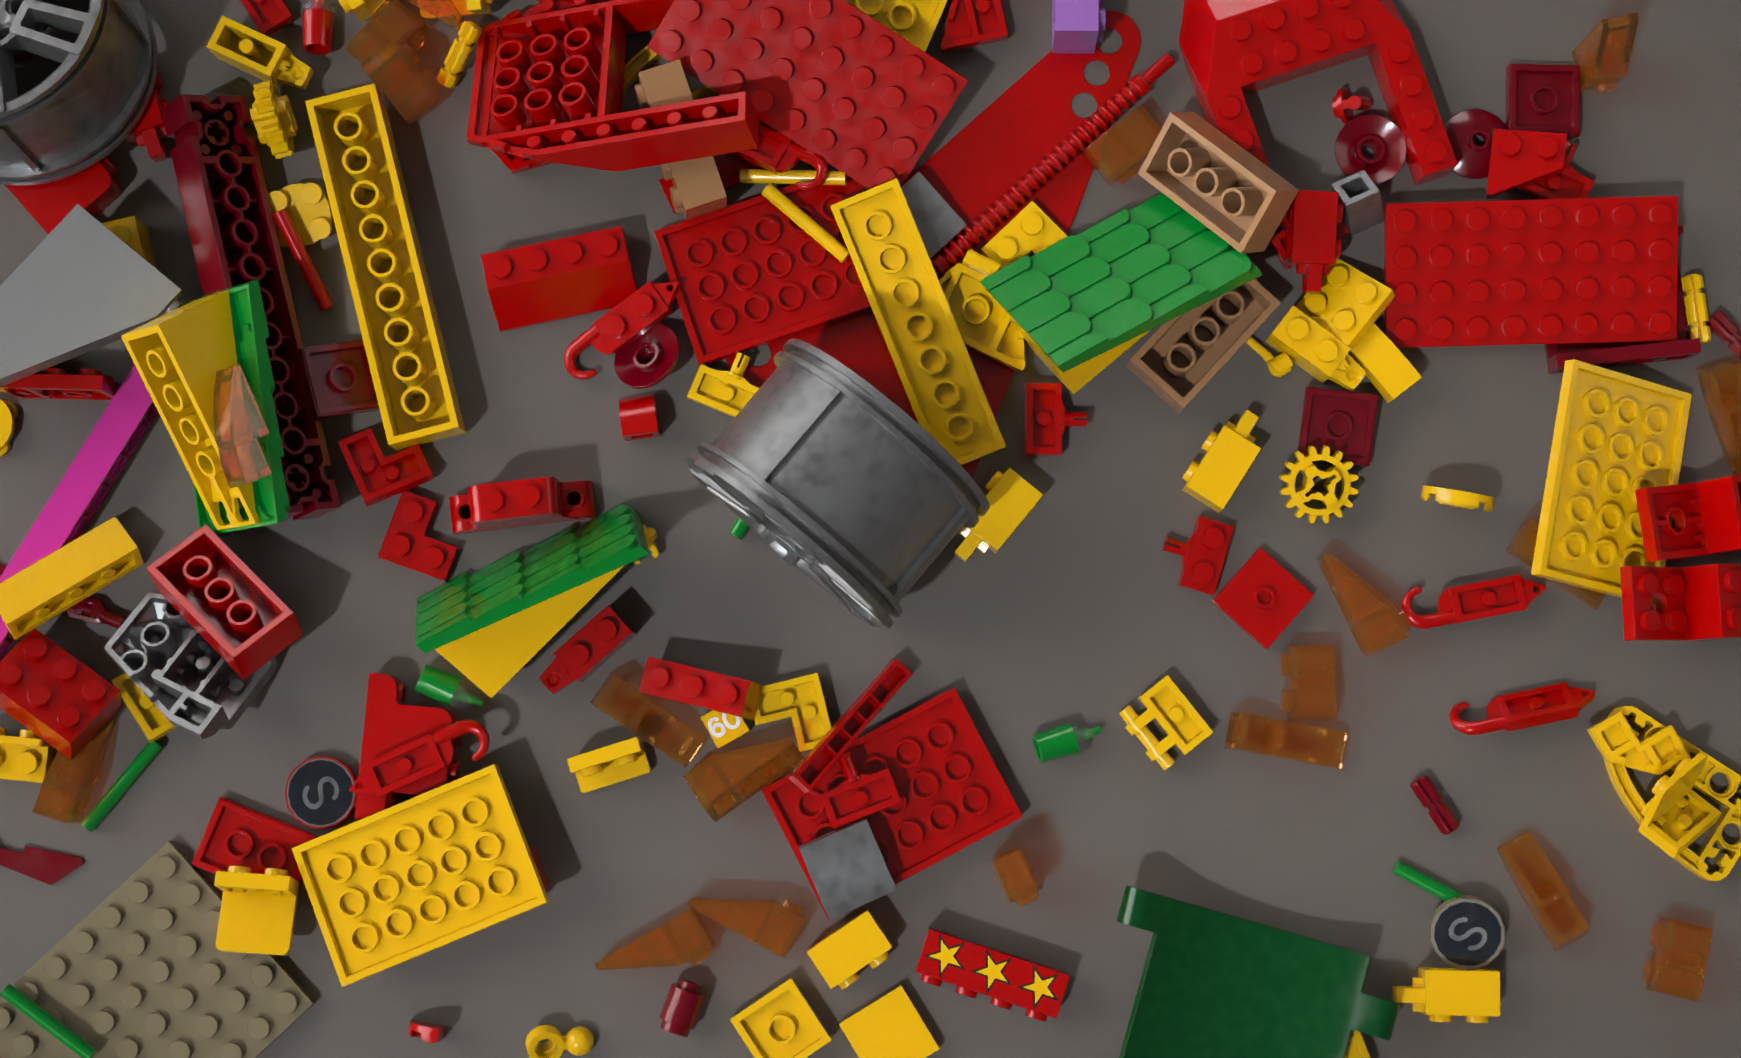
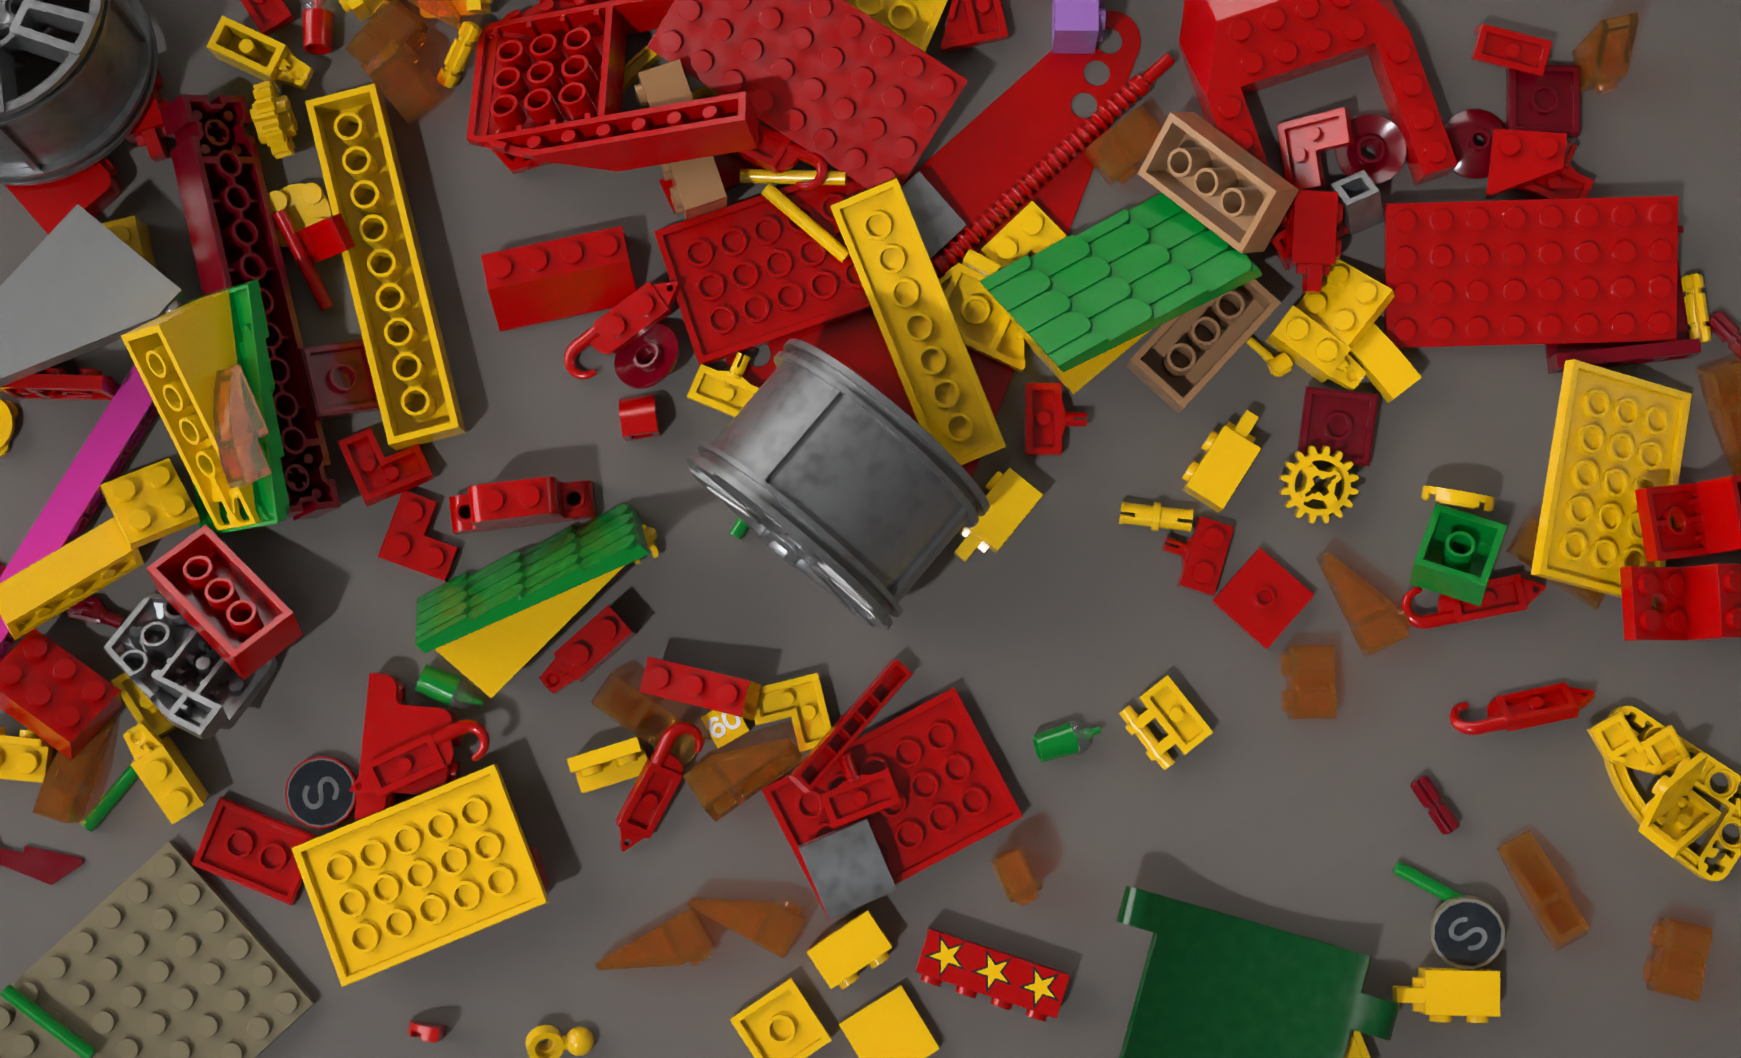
(150, 503): none -> yellow plate
(165, 772): none -> yellow hinge
(256, 911): yellow bracket -> none
(326, 238): none -> red slope
(654, 787): none -> red plate
(682, 1007): dark red brick -> none
(1156, 516): none -> yellow pin
(1286, 740): clear orange slope -> none
(1303, 141): none -> plate
(1345, 104): red plate -> none
(1457, 554): none -> green brick
(1511, 50): none -> red panel

